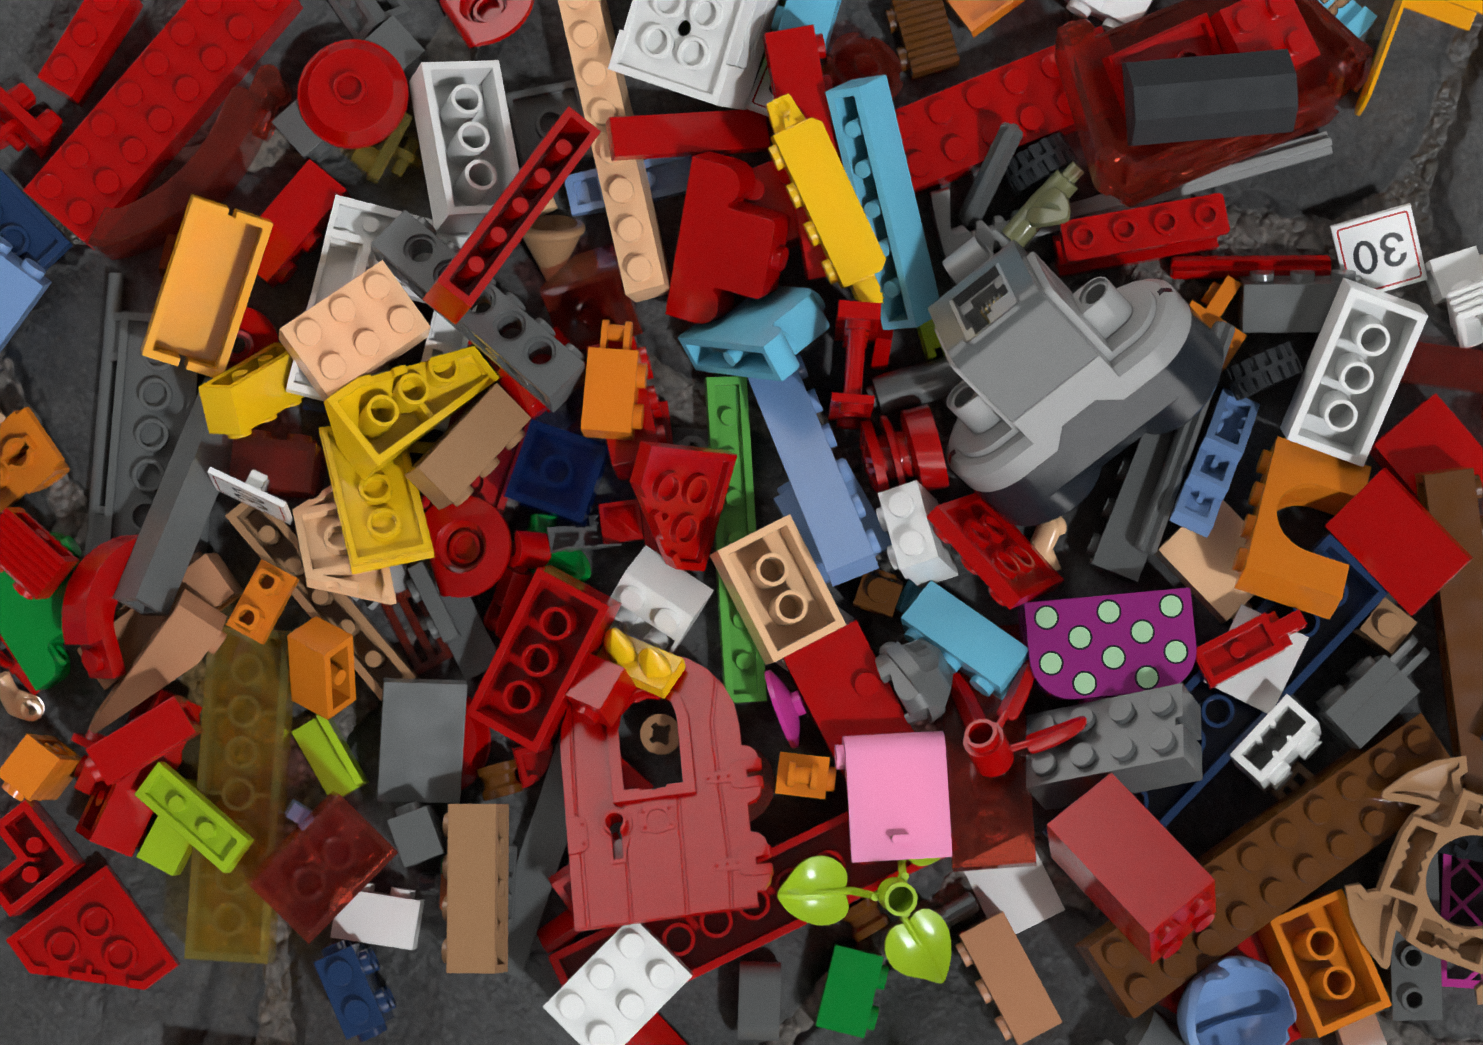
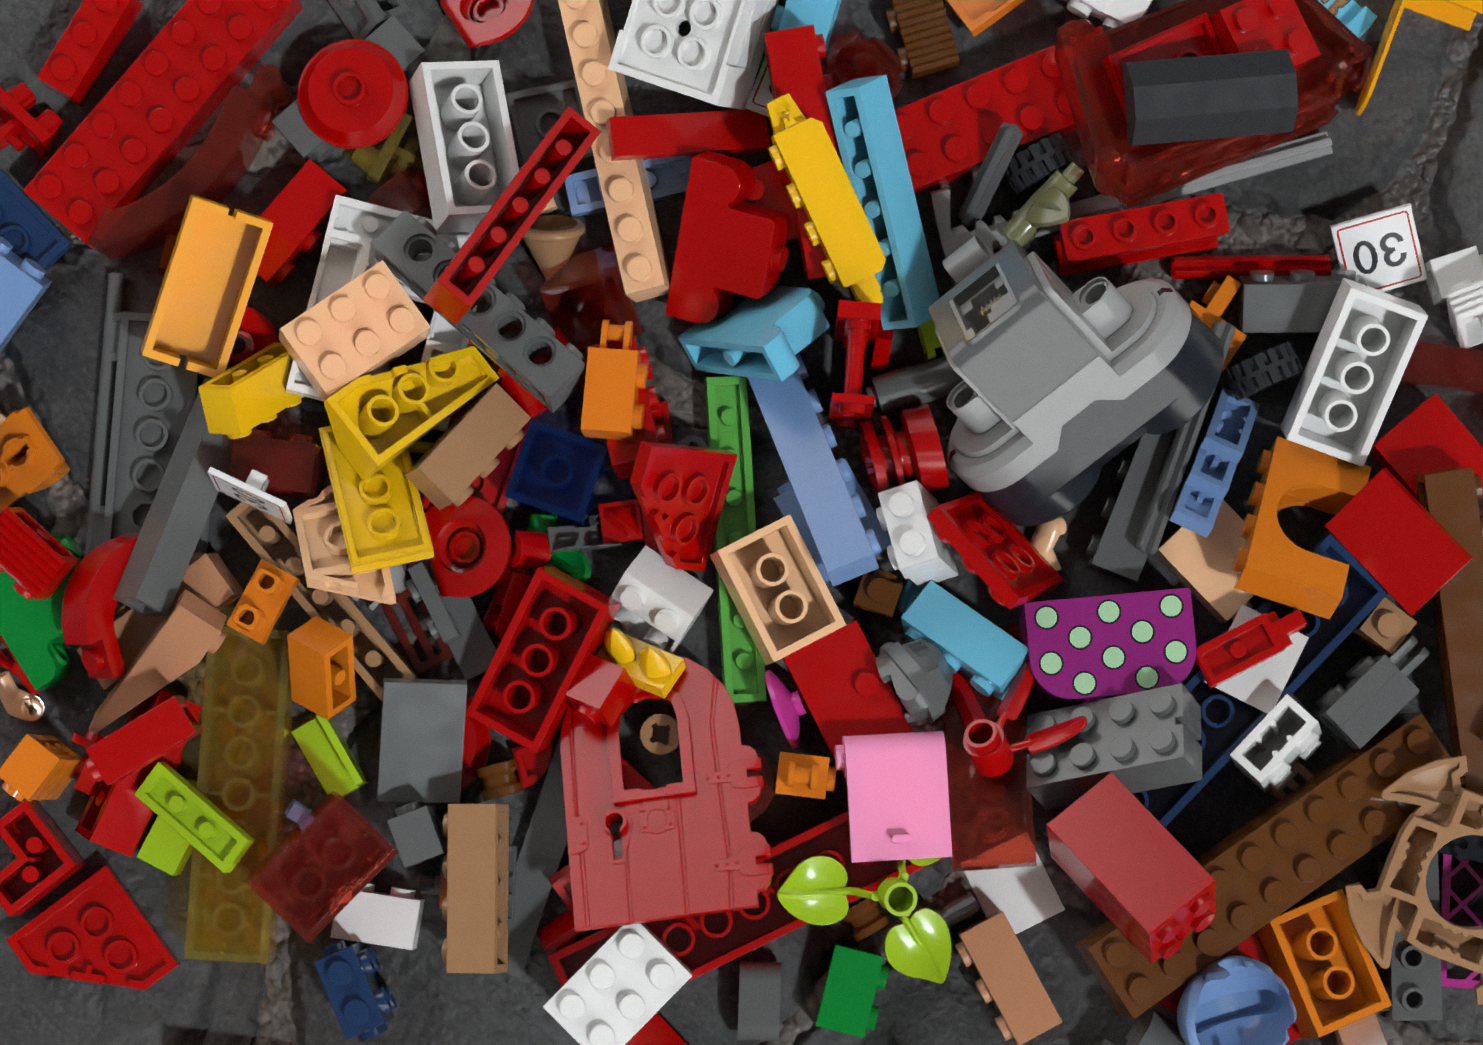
(403, 192): none -> clear red bracket

